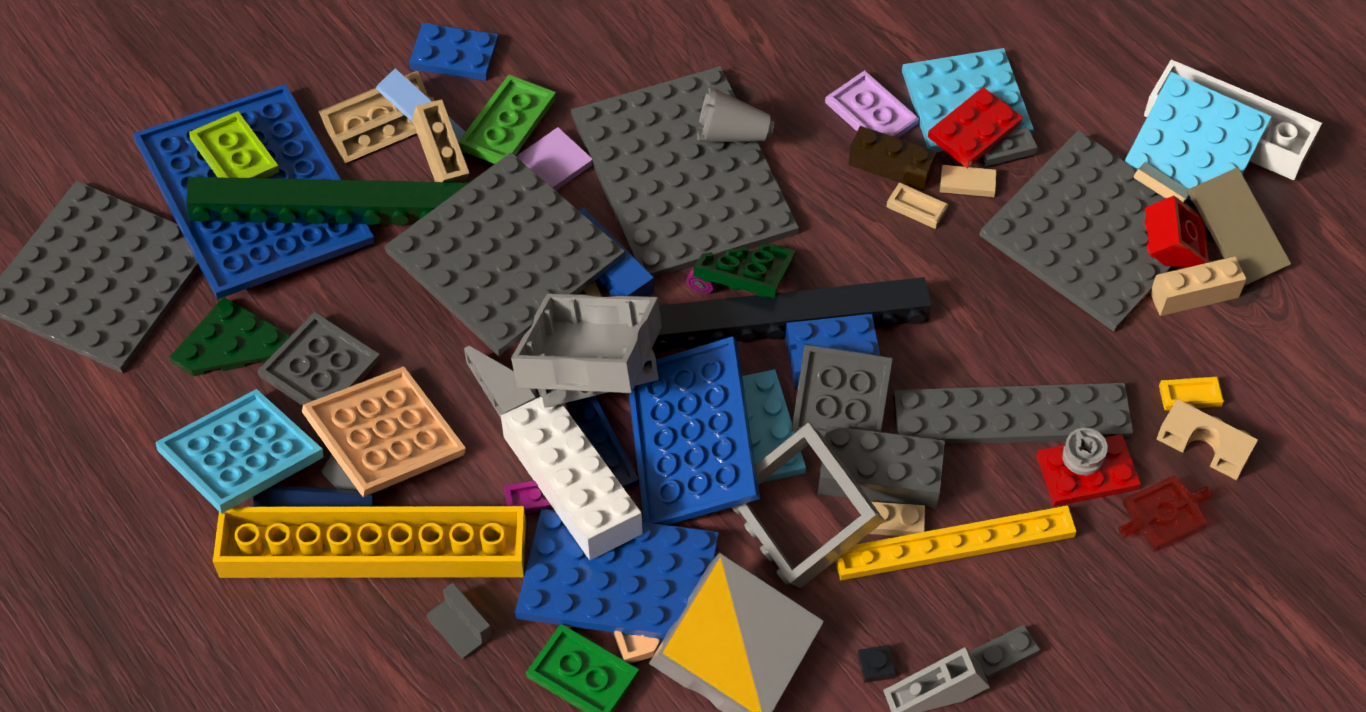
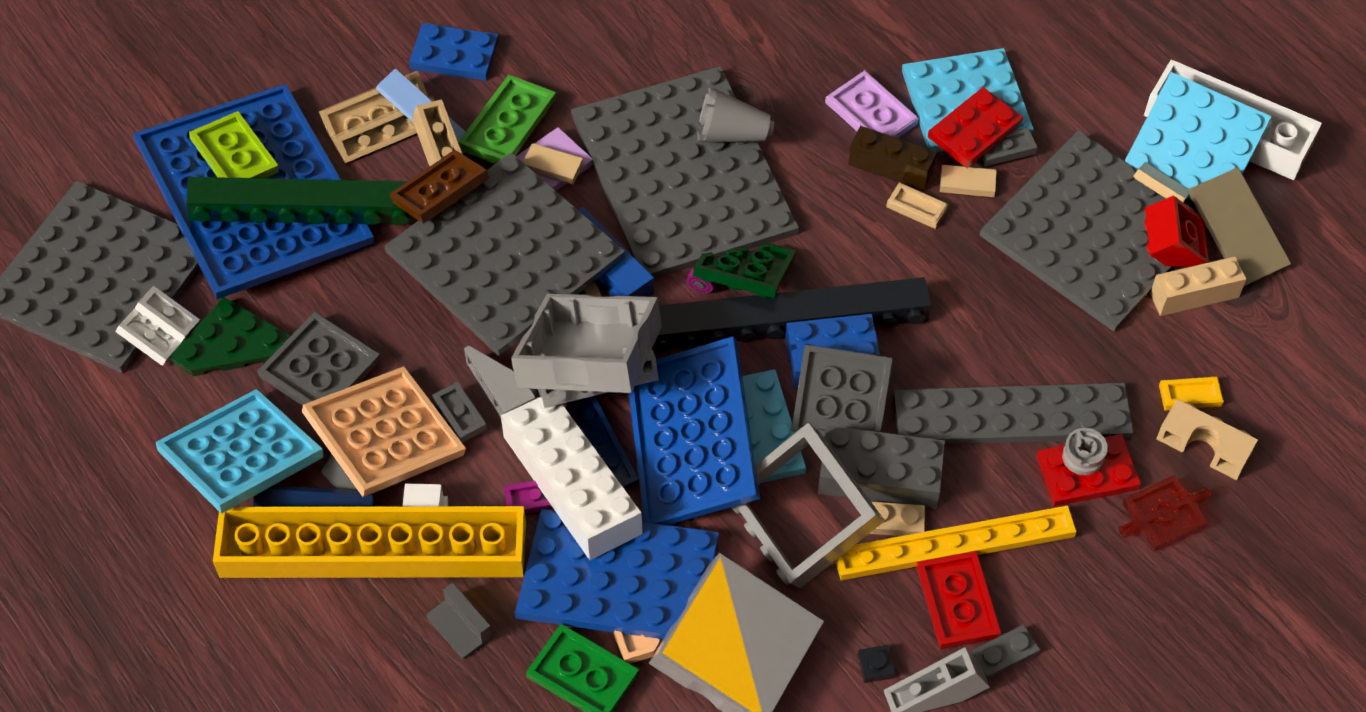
(157, 325): none -> white slope
(424, 495): none -> white brick
(439, 186): none -> reddish brown plate
(459, 412): none -> dark grey plate
(553, 163): none -> tan tile
(958, 600): none -> red plate

